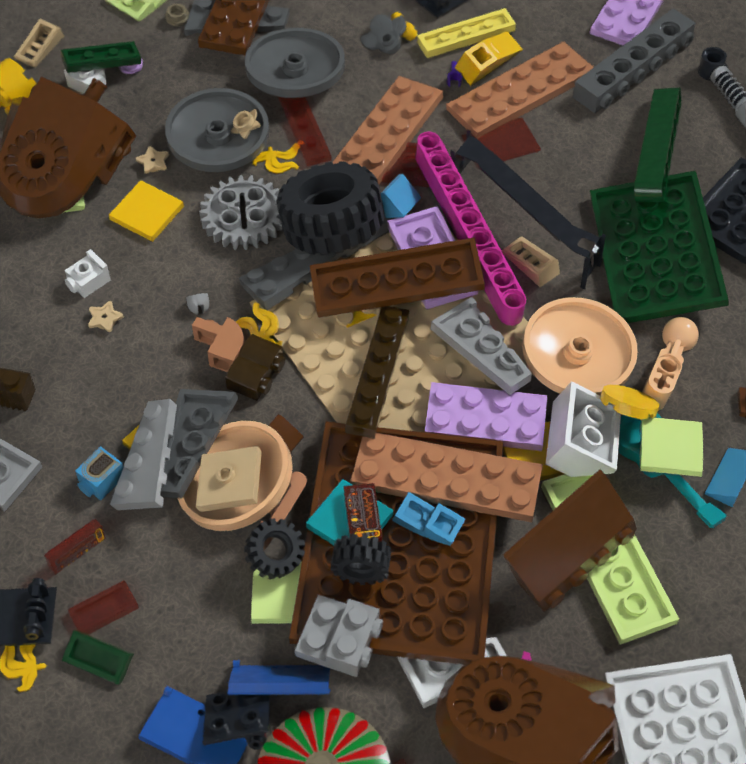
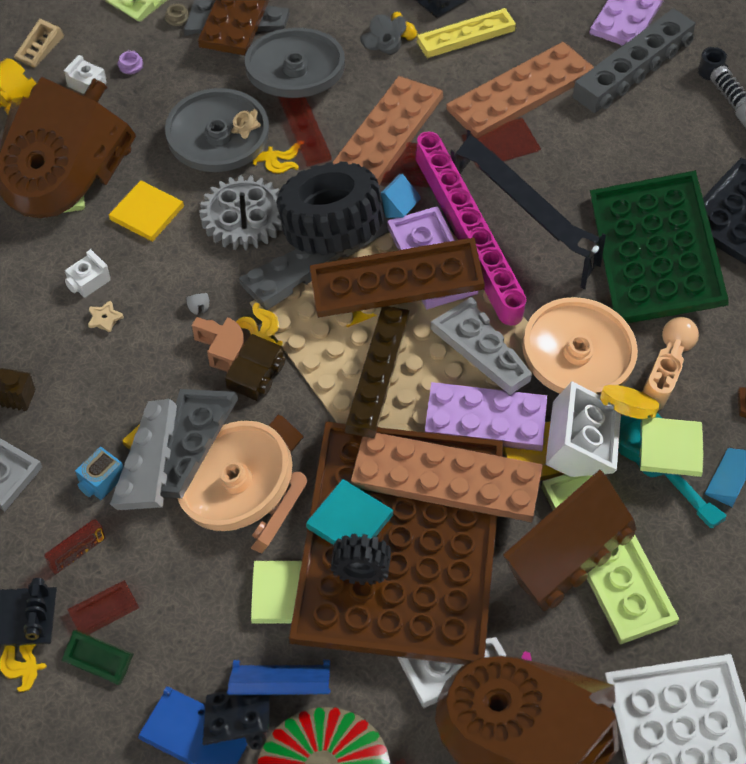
(100, 56): dark green tile -> none
(153, 166): tan plate -> none
(229, 479): tan plate -> none
(287, 535): black tyre -> none
(339, 635): light grey plate -> none
(362, 510): clear red tile -> none
(426, 520): dark azure slope -> none
(454, 74): dark purple hand -> none
(487, 56): yellow slope -> none
(539, 274): tan slope -> none
(658, 145): dark green beam -> none

